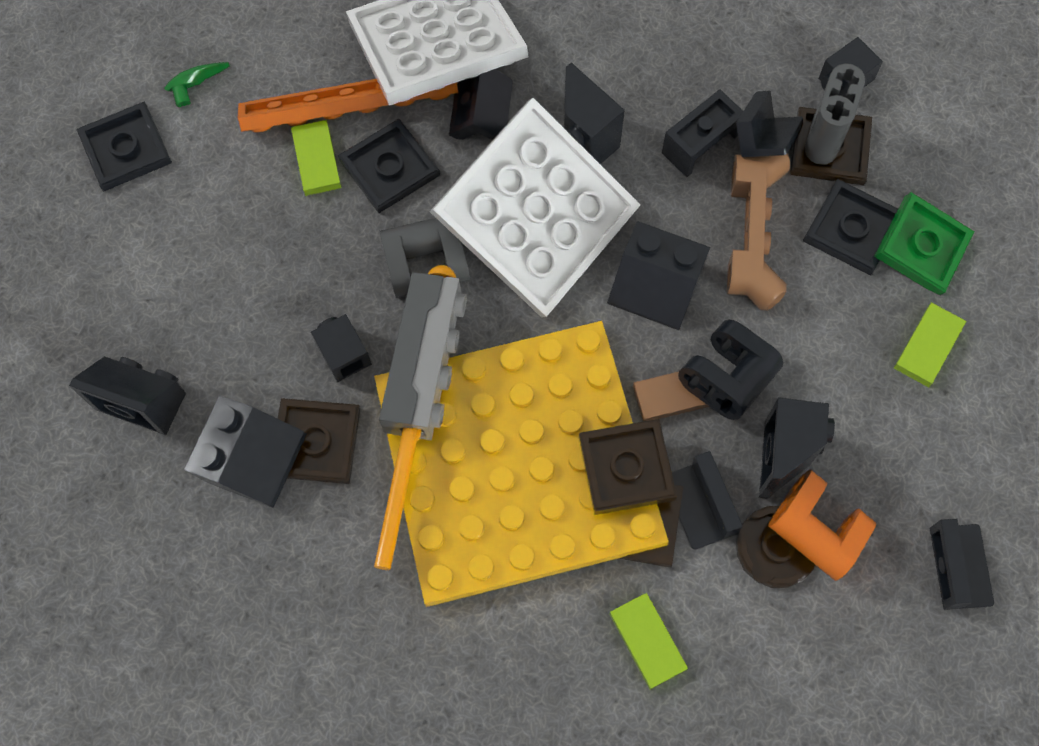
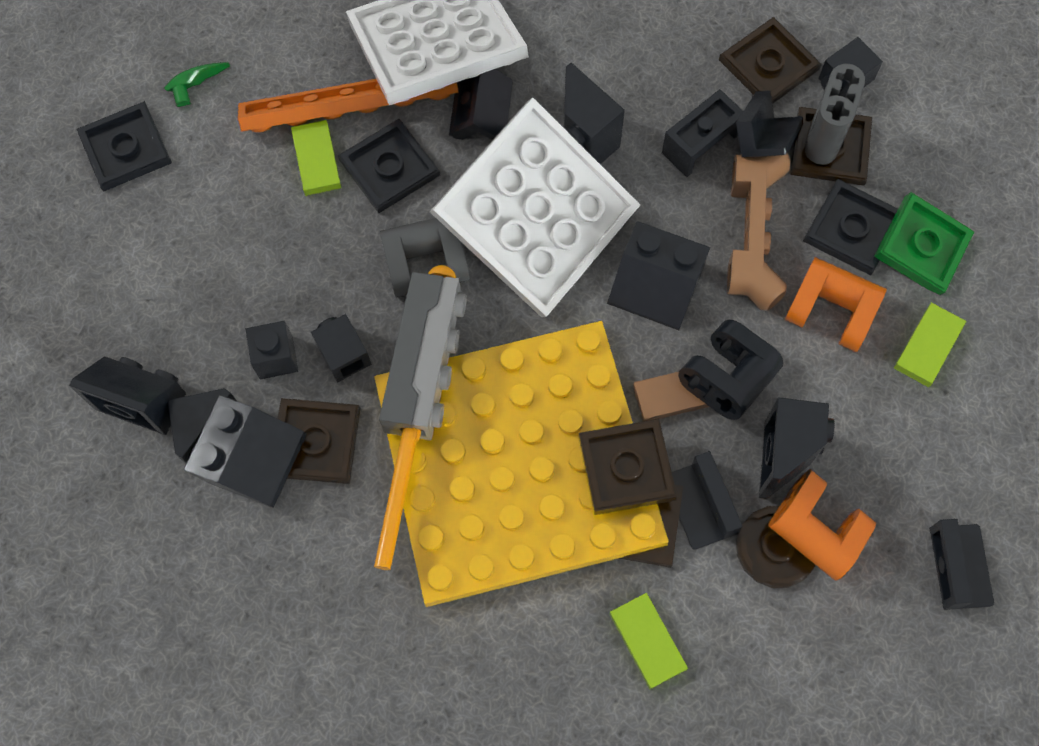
(189, 418): none -> black slope
(271, 350): none -> black brick
(770, 60): none -> dark brown tile
(844, 290): none -> orange connector

